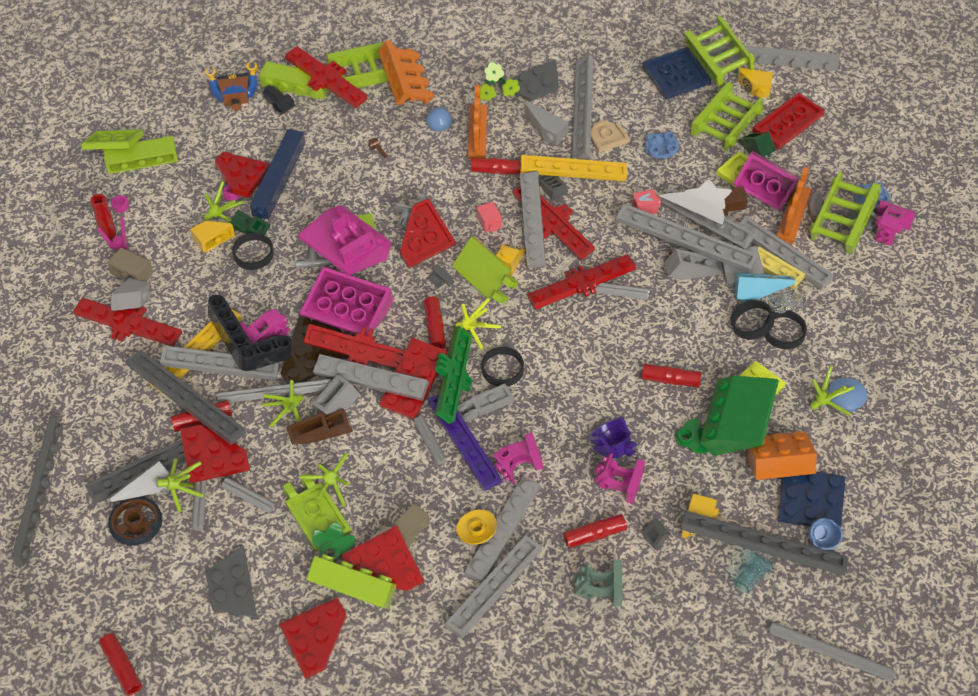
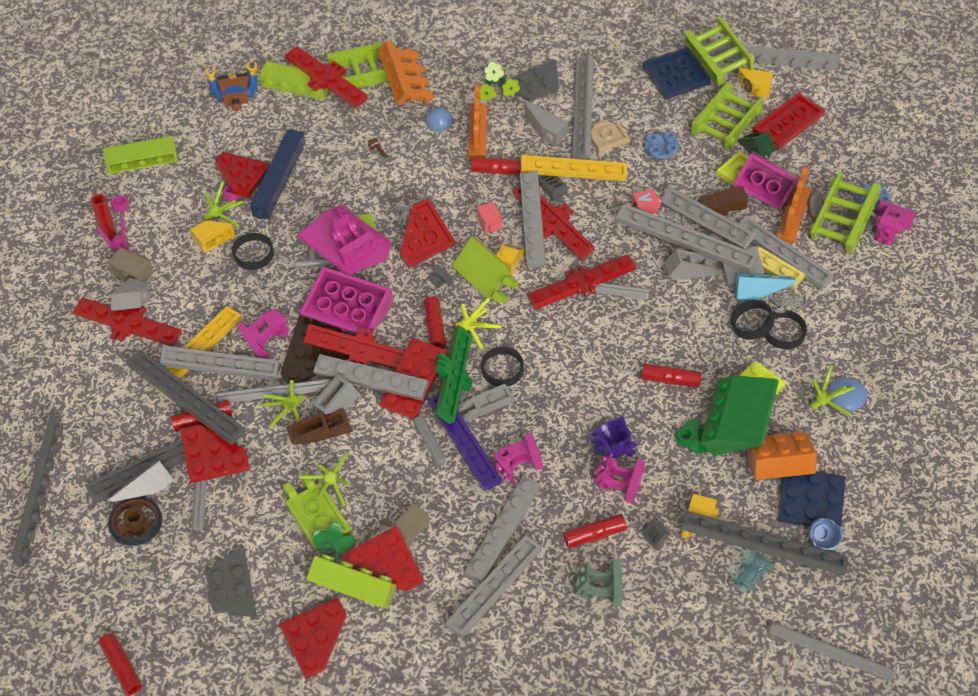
(112, 139): lime tile -> none
(173, 482): lime plant -> none
(246, 224): dark green slope -> none
(246, 354): black beam -> none
(248, 495): light grey axle -> none
(280, 102): black piece -> none
(473, 521): yellow dish -> none
(705, 200): white sticker -> none

